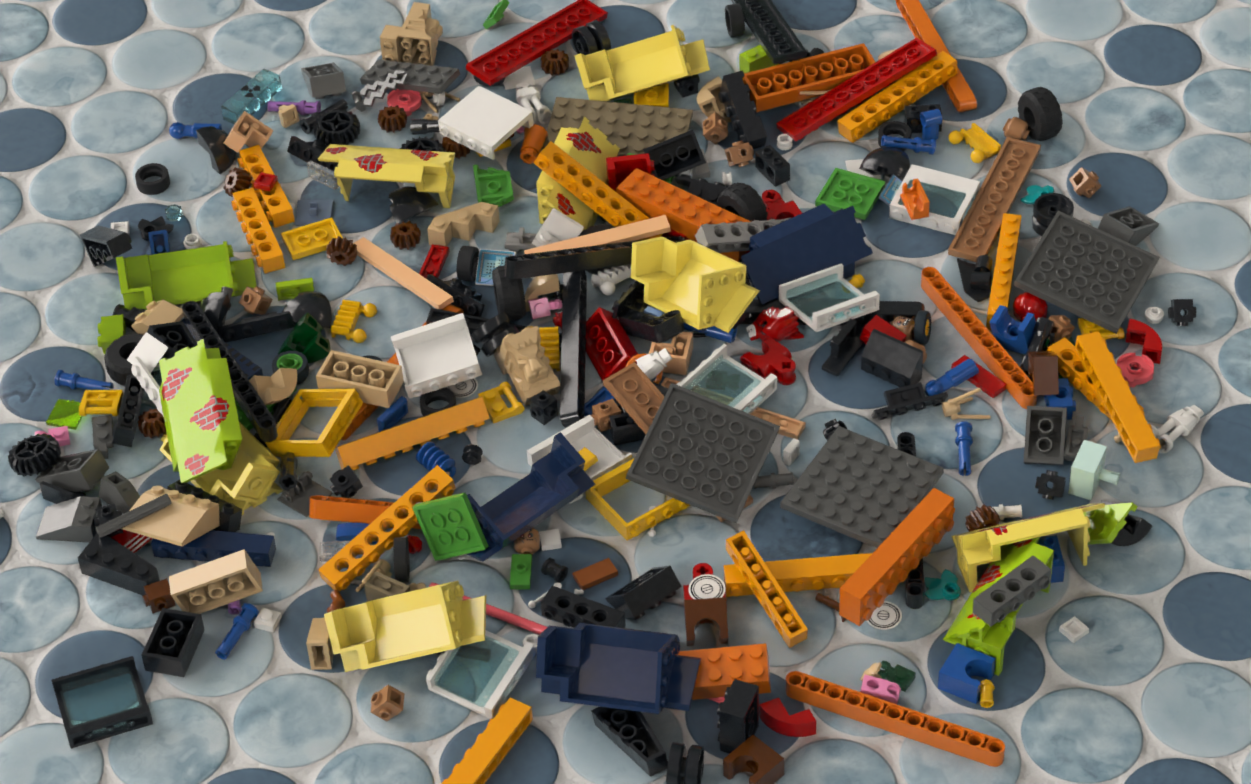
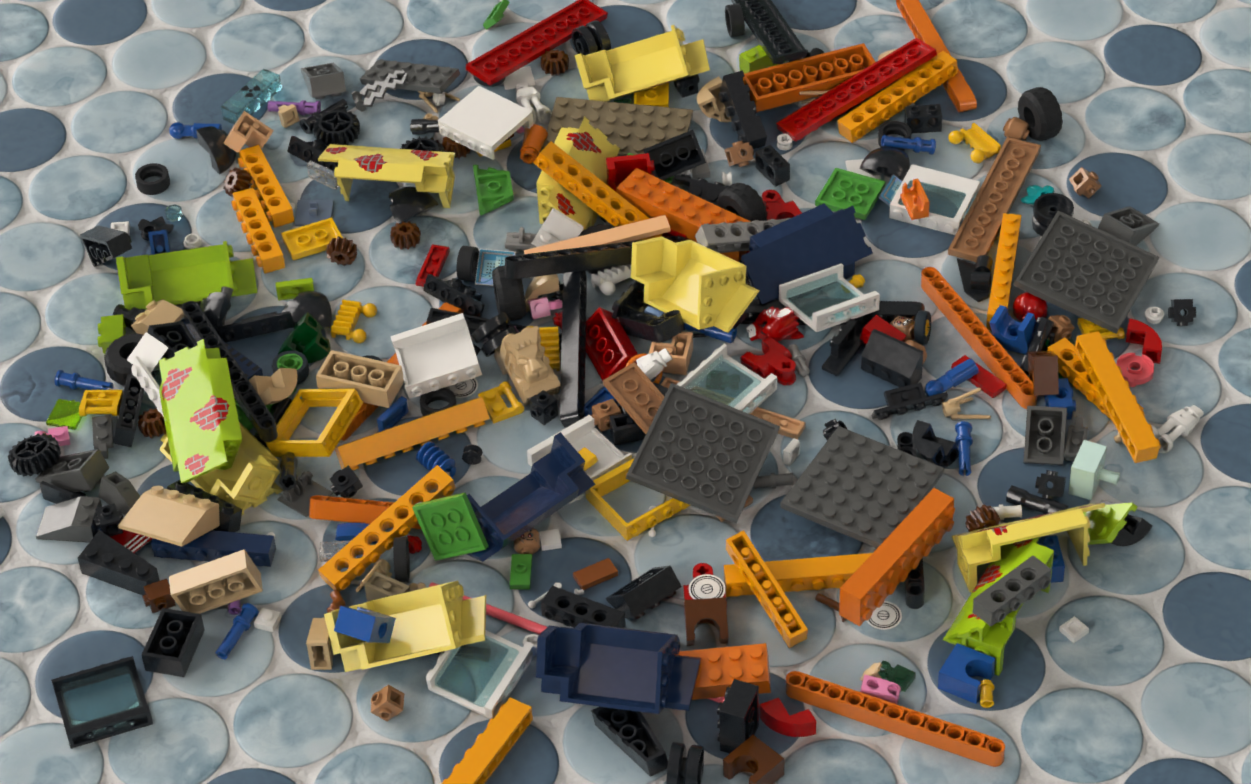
(133, 515): dark grey axle -> none
(255, 300): medium nougat brick -> none
(265, 181): red tile -> none
(365, 624): none -> blue piece
(392, 118): reddish brown gear -> none
(403, 274): light nougat tile -> none
(406, 99): coral plate -> none
(413, 41): tan brick -> none
(463, 223): tan brick -> none
(555, 574): black bush -> none
(715, 128): medium nougat brick -> none
(799, 360): none -> light grey axle
(930, 121): blue piece -> none
(932, 448): none -> black brick
(943, 588): teal plate -> none
(1022, 497): none -> black axle

